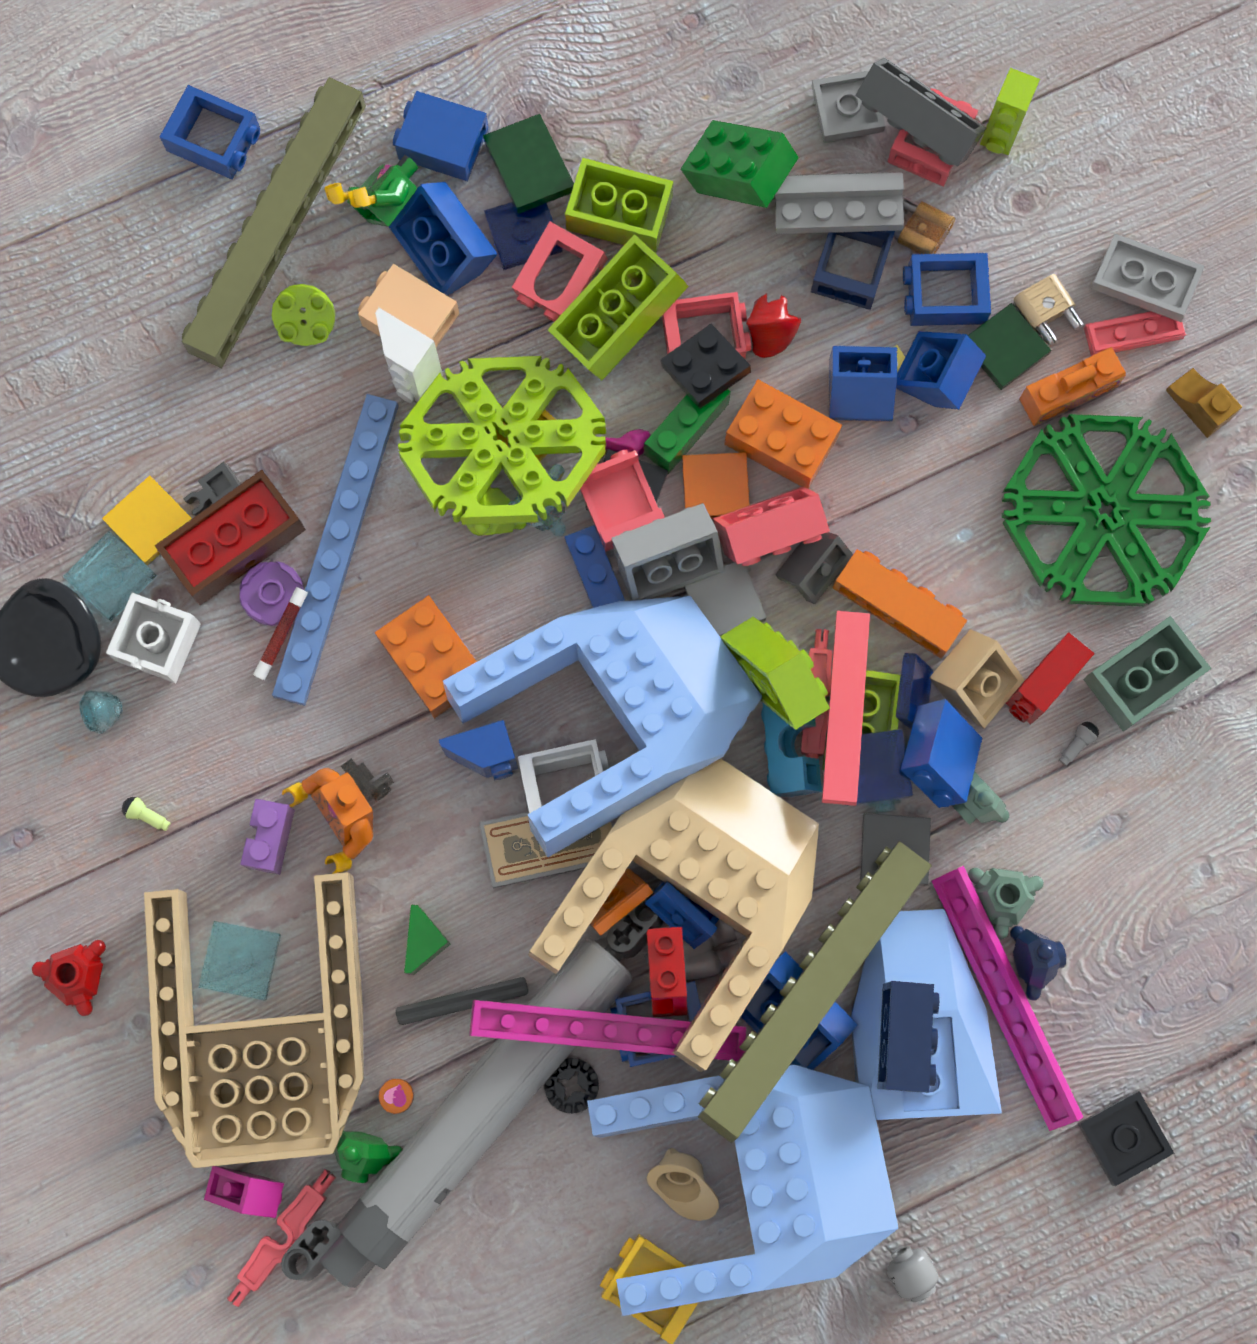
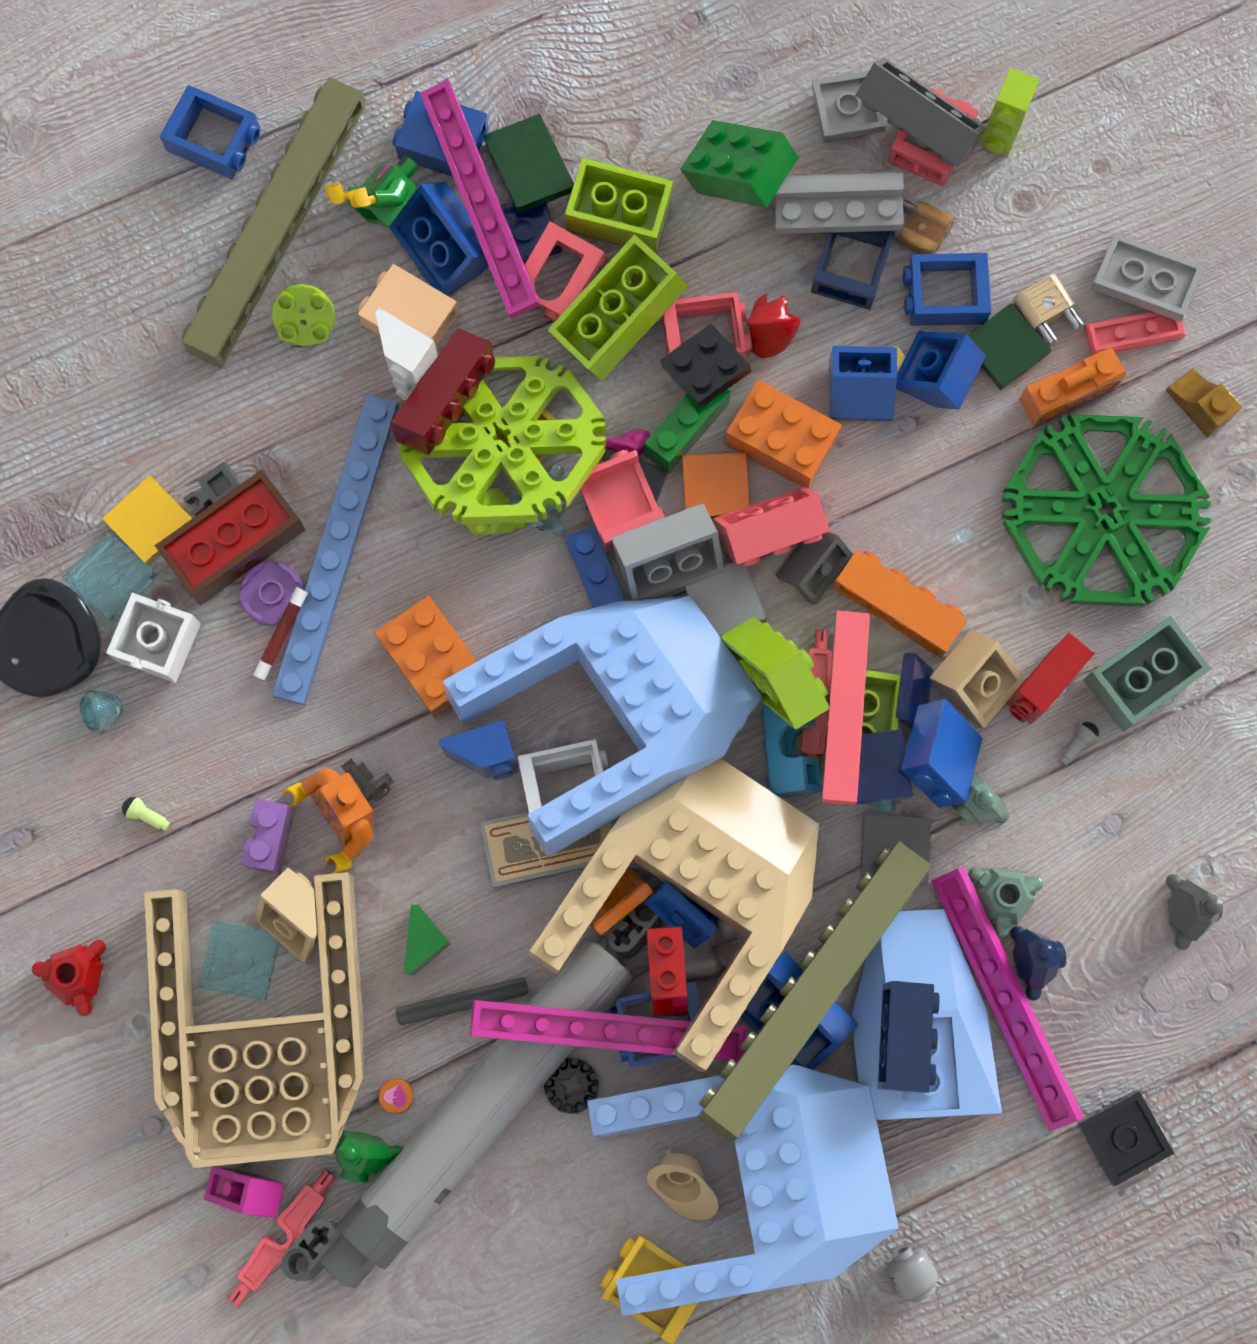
(289, 913): none -> tan slope
(443, 392): none -> dark red brick
(480, 199): none -> dark pink plate
(1191, 910): none -> dark grey rock

